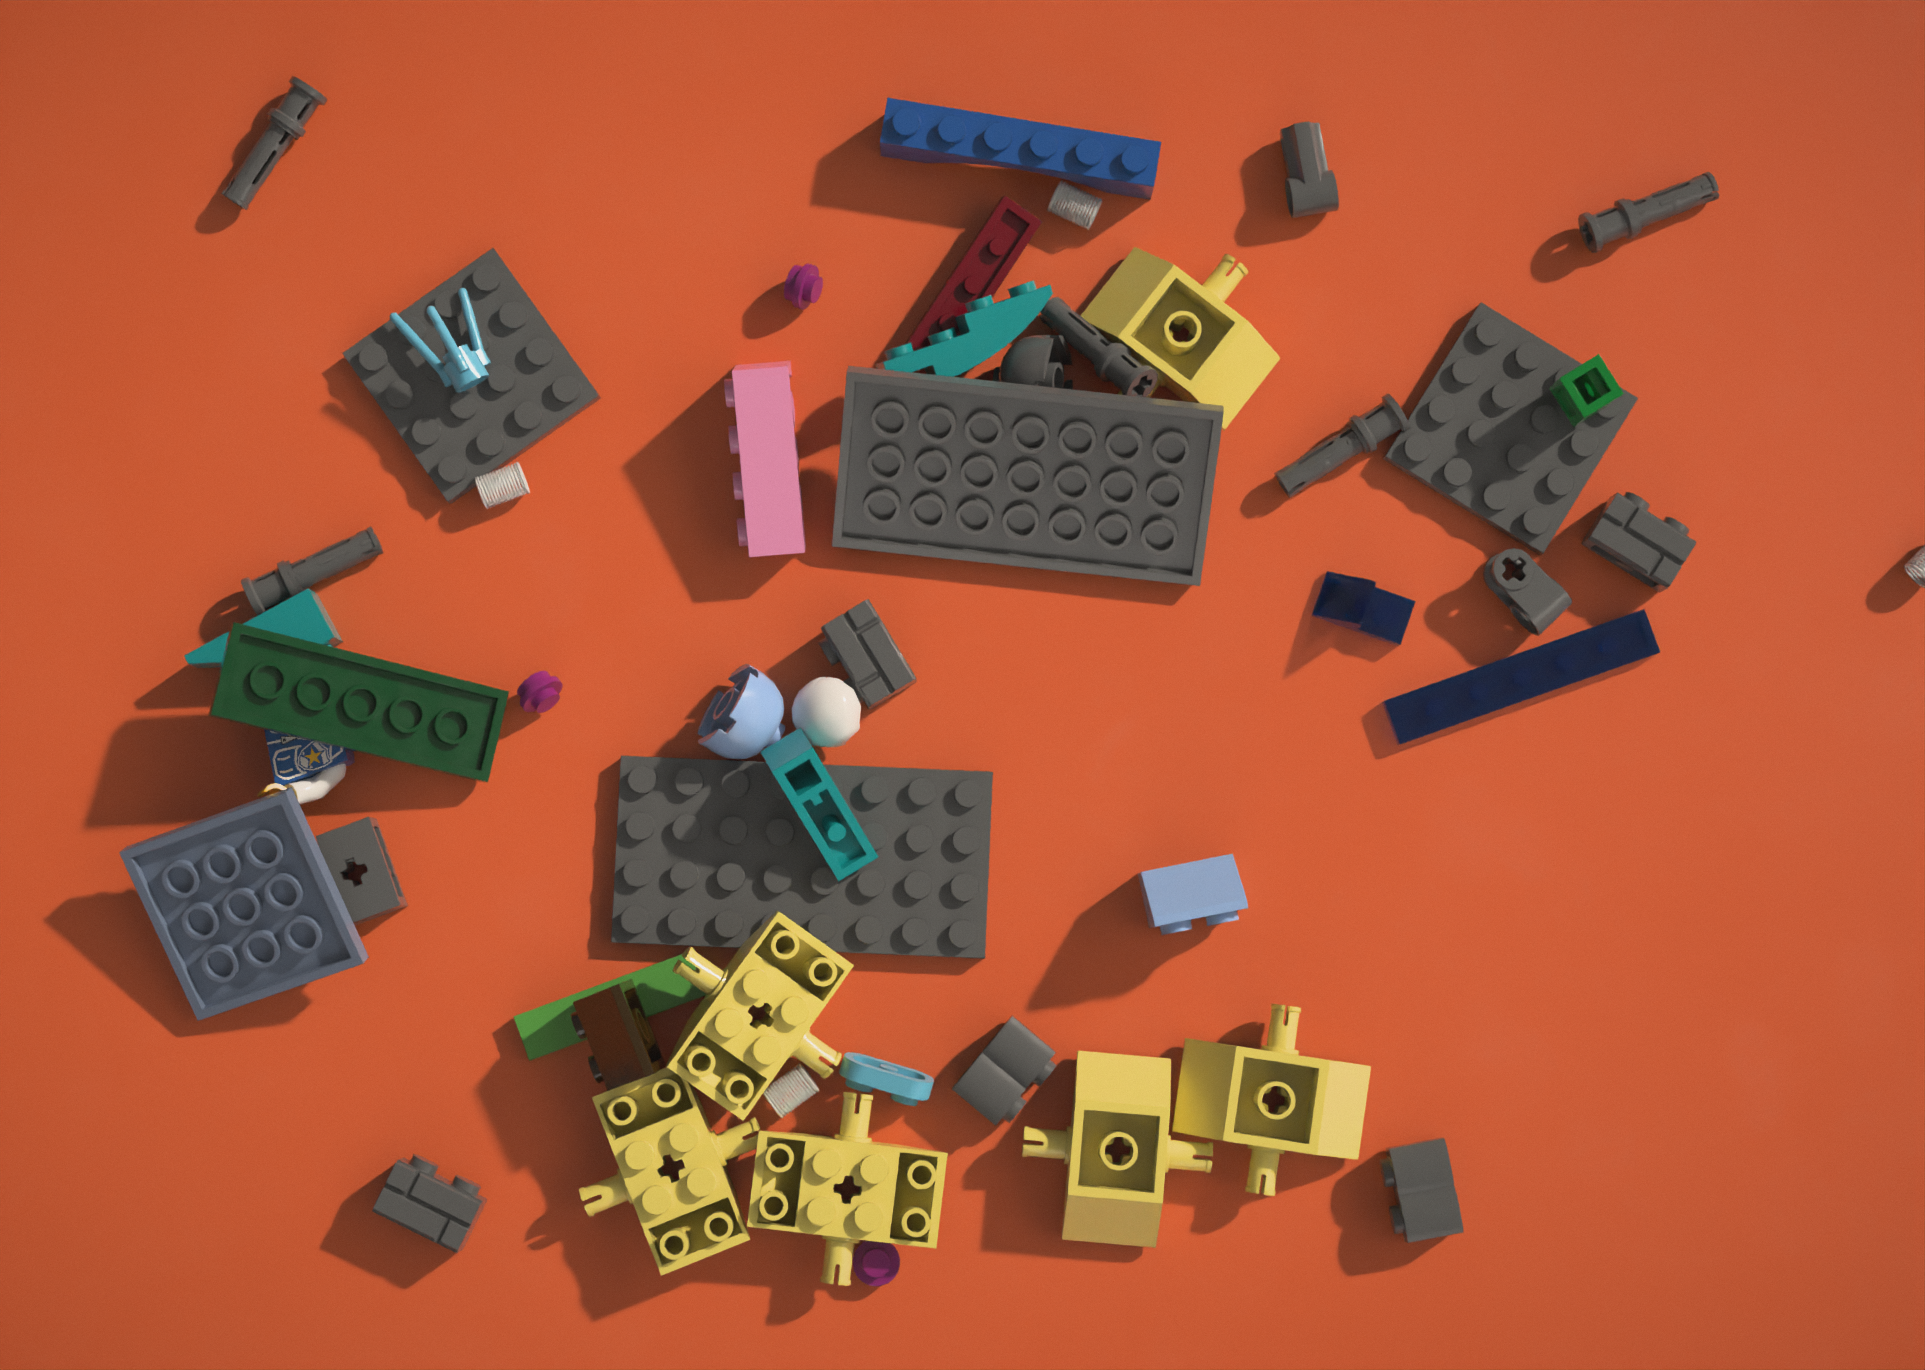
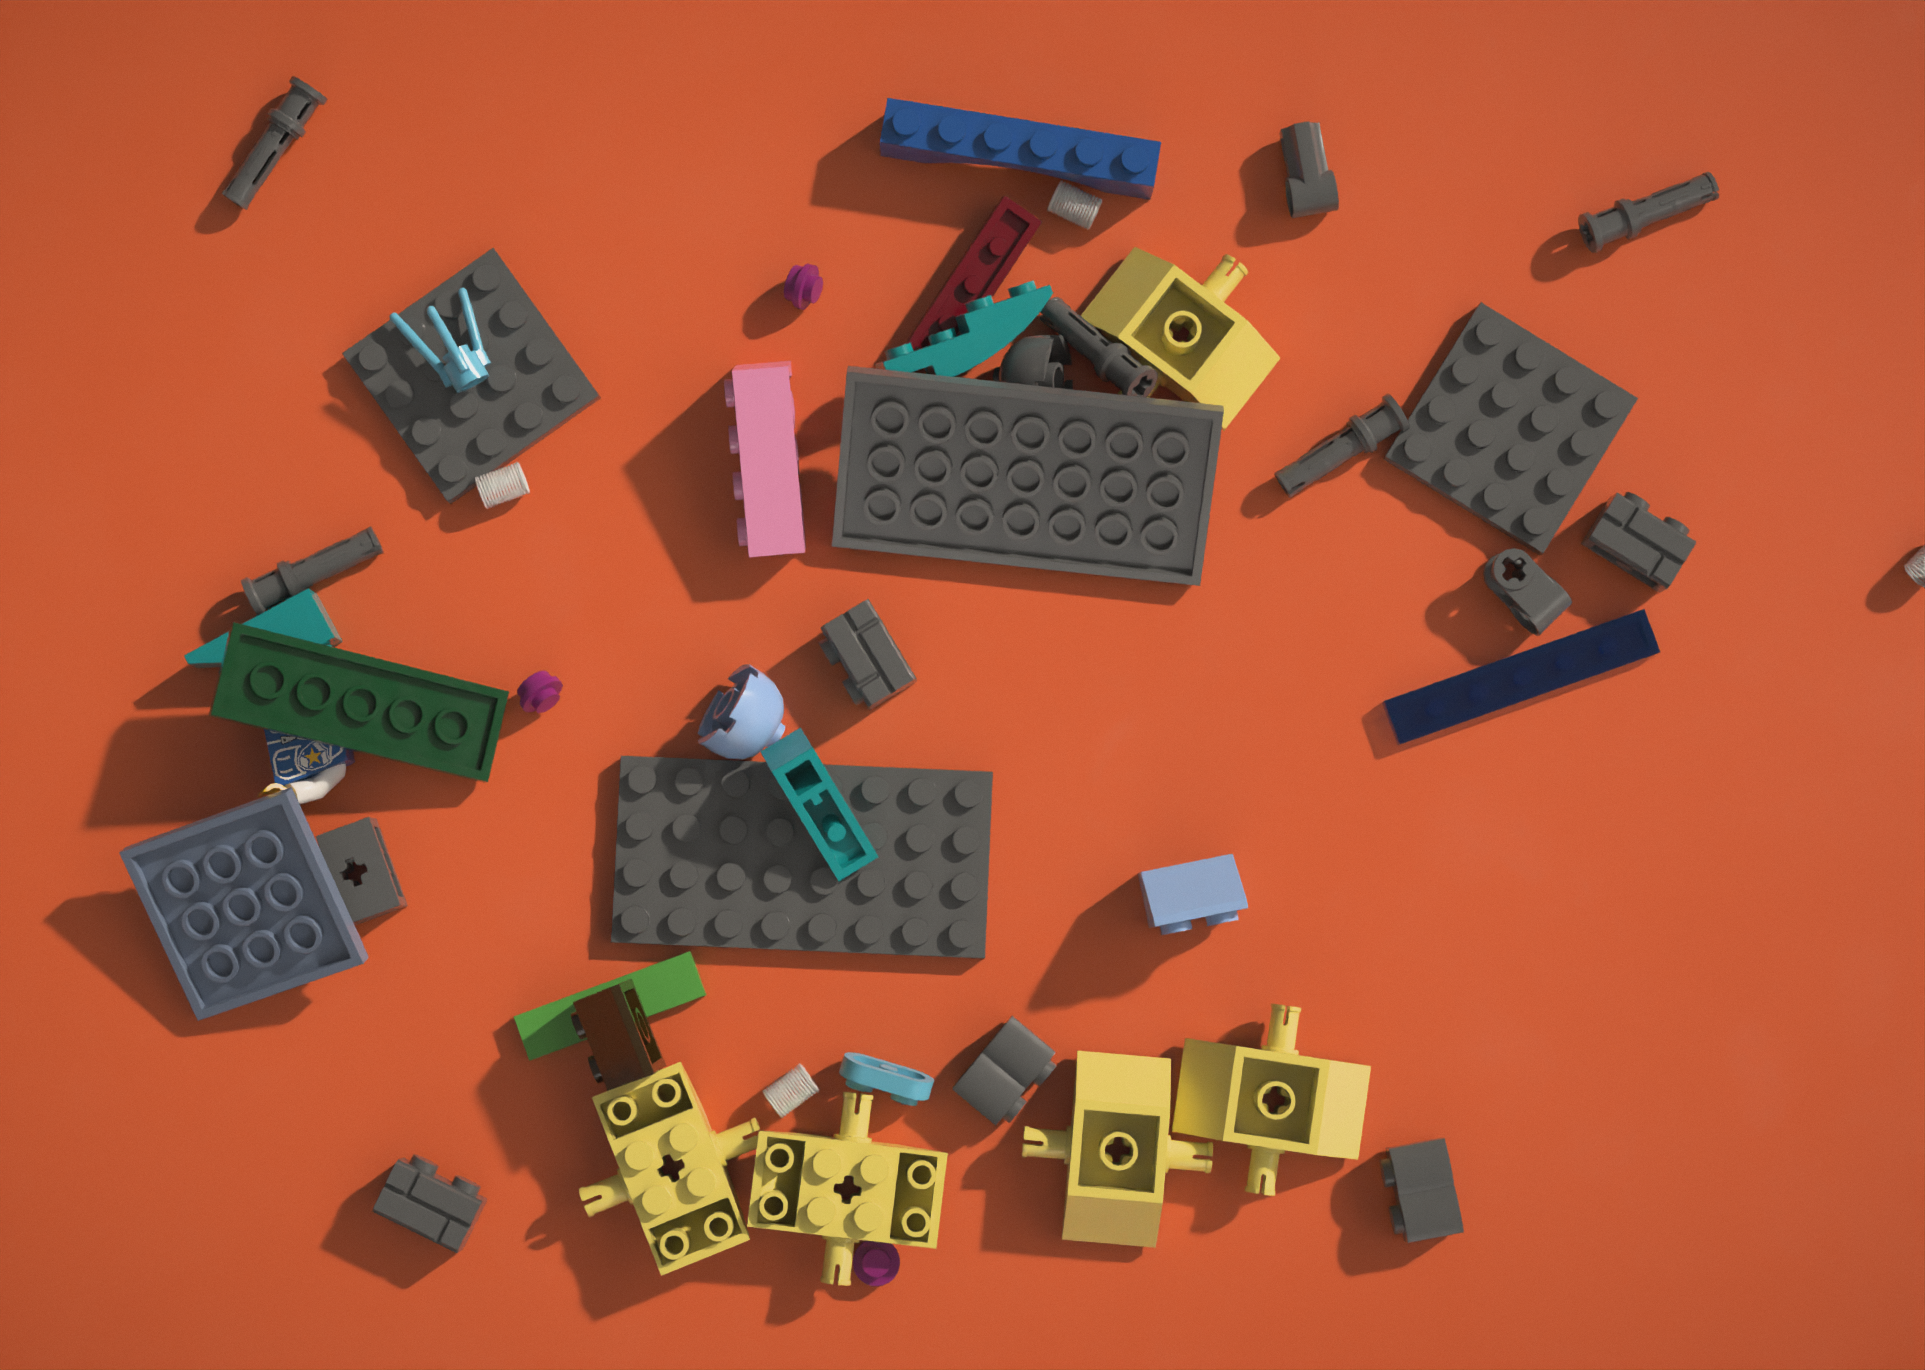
(738, 1058): light yellow slope -> none
(827, 712): white hair -> none
(1363, 607): clear blue slope -> none
(1586, 390): green brick -> none

